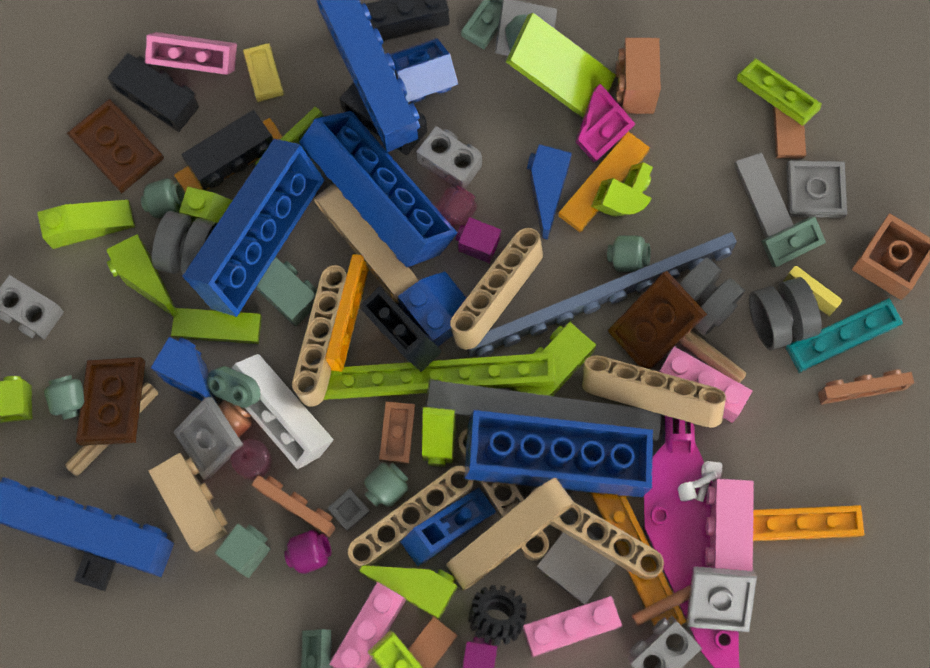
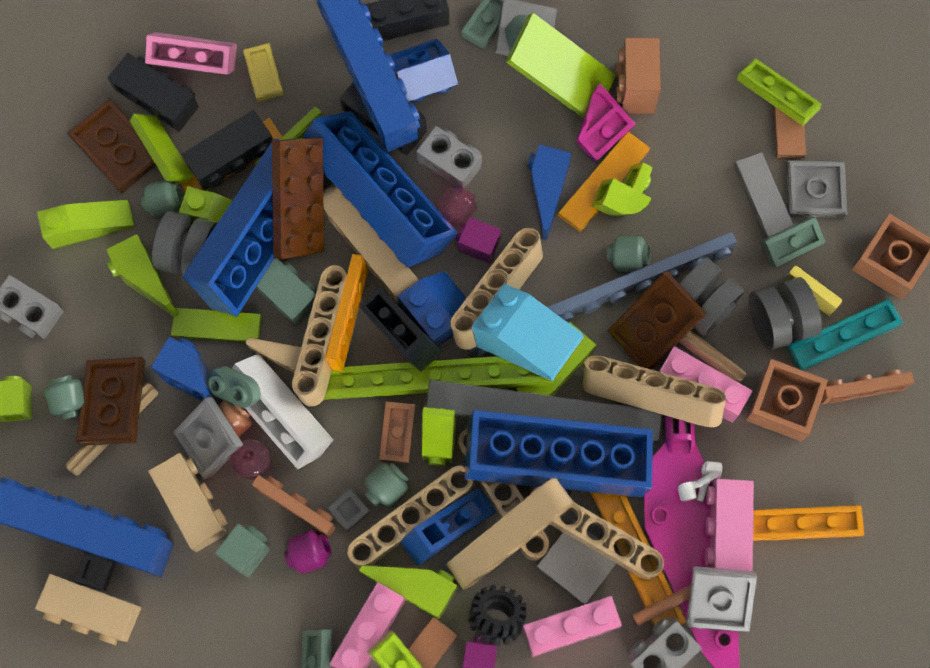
(87, 610): none -> tan brick
(161, 148): none -> lime tile
(278, 353): none -> tan slope
(297, 197): none -> reddish brown plate
(525, 332): none -> medium azure slope
(786, 400): none -> nougat brick

